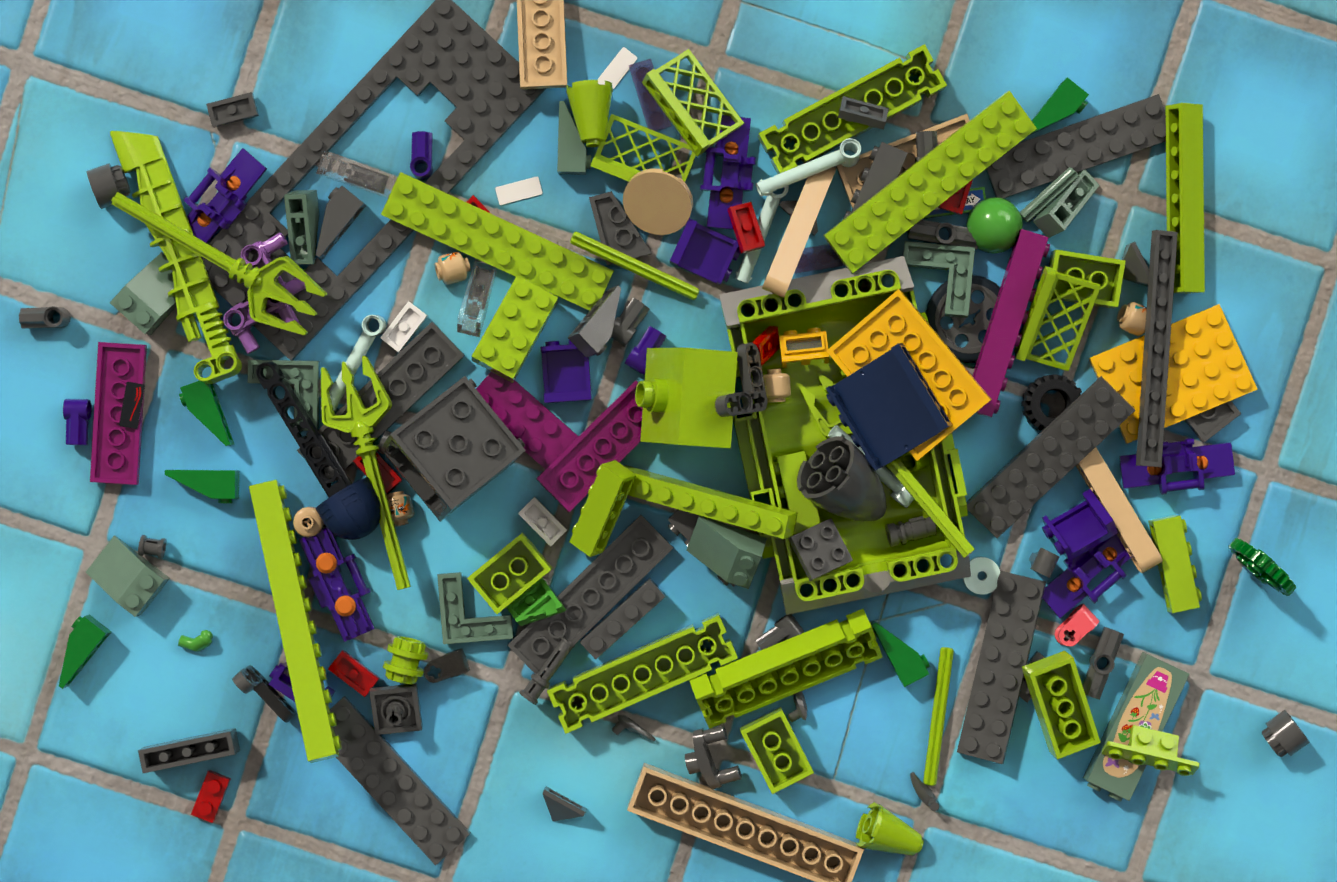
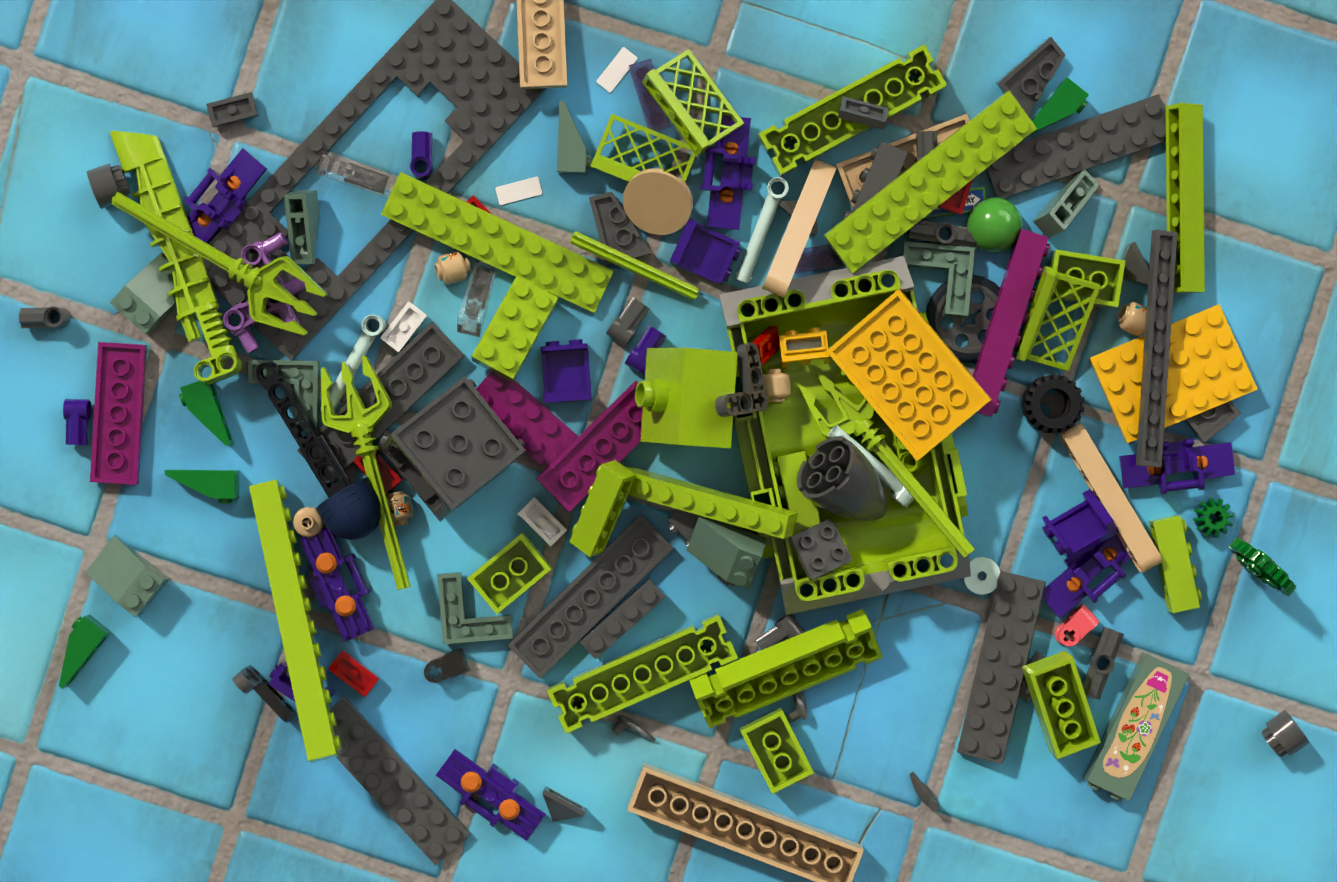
(132, 405): black sticker -> none
(152, 546): dark grey bush -> none
(189, 750): dark grey brick -> none
(198, 643): bright green arm -> none
(210, 796): red plate -> none
(339, 215): dark grey slope -> none
(395, 709): dark grey plate -> none
(405, 660): lime piece -> none
(495, 788): none -> dark purple piece
(535, 604): bright green wing -> none
(541, 679): dark grey pin -> none
(590, 109): lime cone -> none
(597, 325): slope -> none
(702, 761): dark grey connector -> none
(746, 227): red plate -> none
(812, 167): light aqua piece -> none
(887, 833): lime cone -> none
(888, 407): dark blue panel -> none
(904, 659): green slope -> none
(914, 529): dark grey axle -> none
(938, 716): lime axle -> none
(1032, 74): none -> dark grey wing
(1043, 562): dark grey piece -> none
(1049, 194): sand green axle -> none
(1049, 457): dark grey plate -> none
(1151, 749): lime bracket -> none
(1222, 517): none -> green gear

